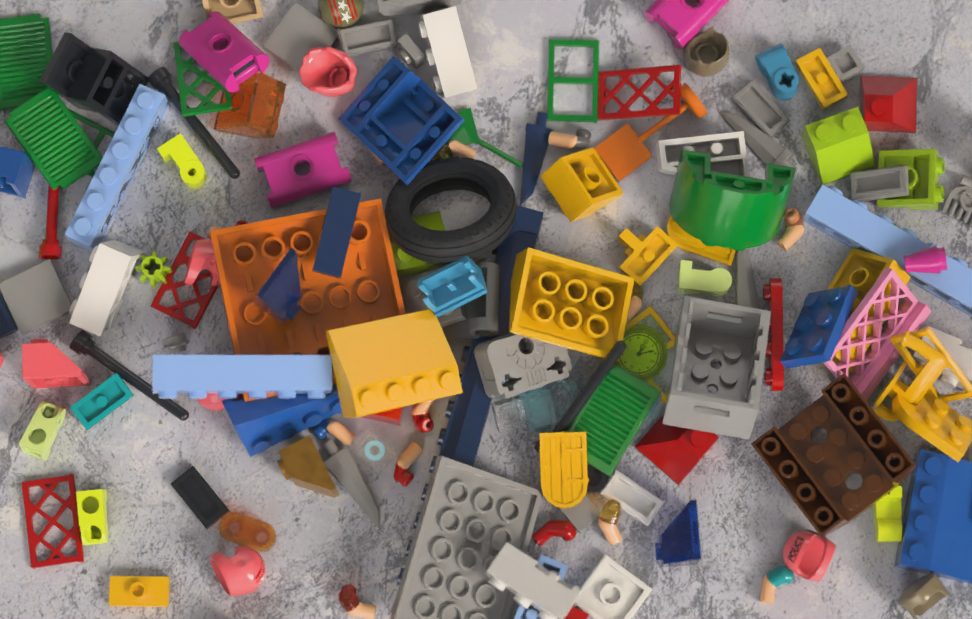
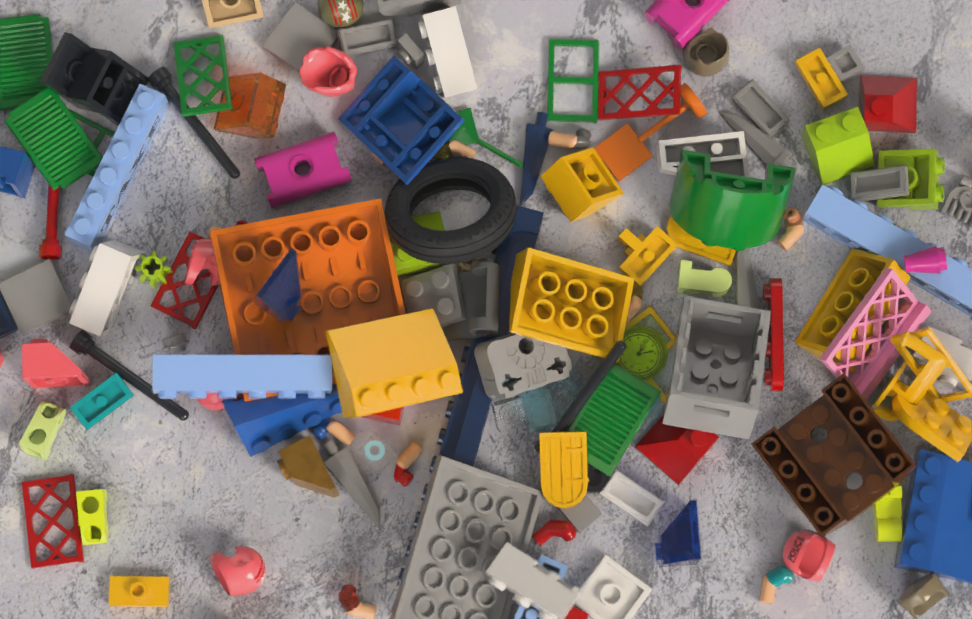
(190, 167): neon yellow leg -> none
(200, 497): black tile -> none
(224, 51): dark pink piece -> none
(248, 531): clear orange plate -> none
(336, 232): dark blue tile -> none
(421, 416): arm -> none
(452, 286): dark azure hinge -> none
(608, 520): arm -> none
(777, 67): dark azure piece -> none
(819, 327): blue plate -> none

